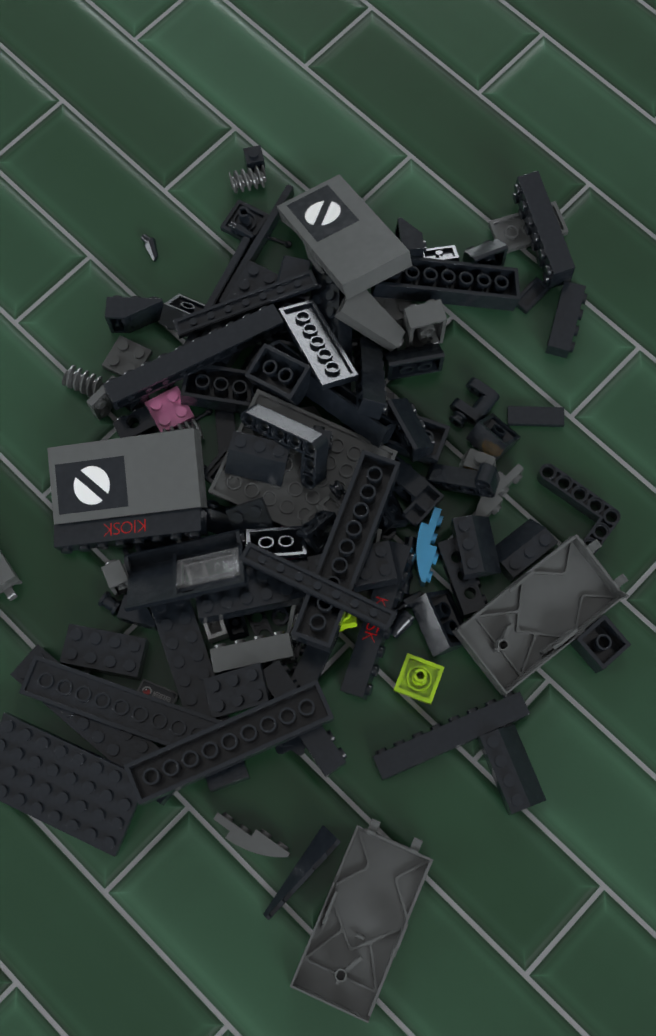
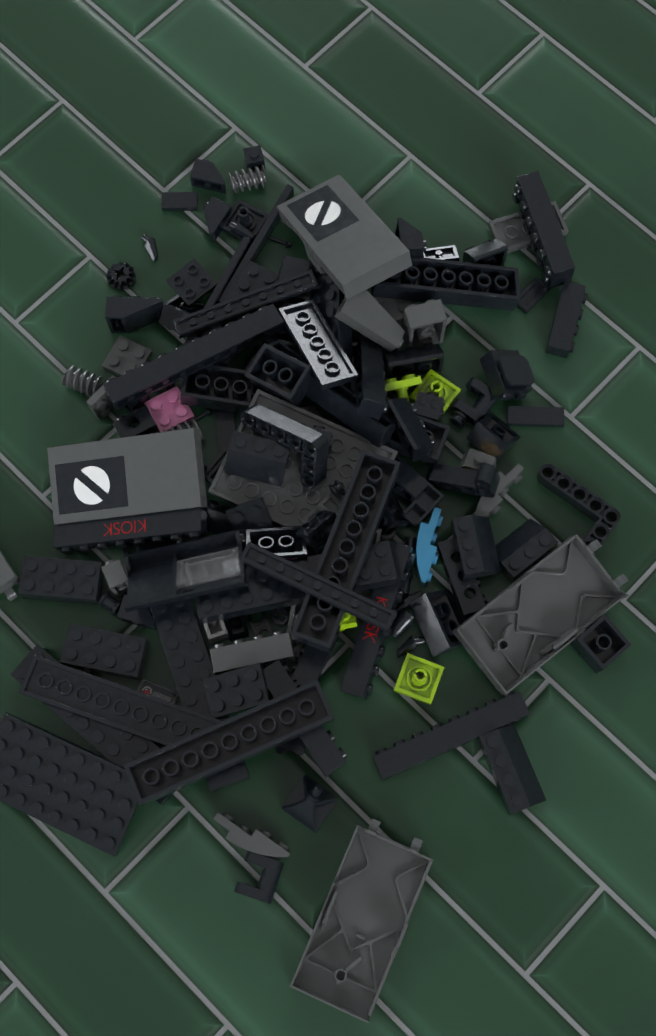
(61, 580): none -> black brick
(122, 282): none -> black gear
(179, 201): none -> black tile
(192, 282): none -> black bracket
(206, 176): none -> black slope
(215, 214): none -> black slope
(268, 879): none -> black connector
(310, 803): none -> black piece
(315, 854): black wedge -> none
(401, 386): none -> lime plate
(409, 645): none -> black bar
(429, 405): none -> black head
(437, 384): none -> lime plate
(507, 374): none -> black brick

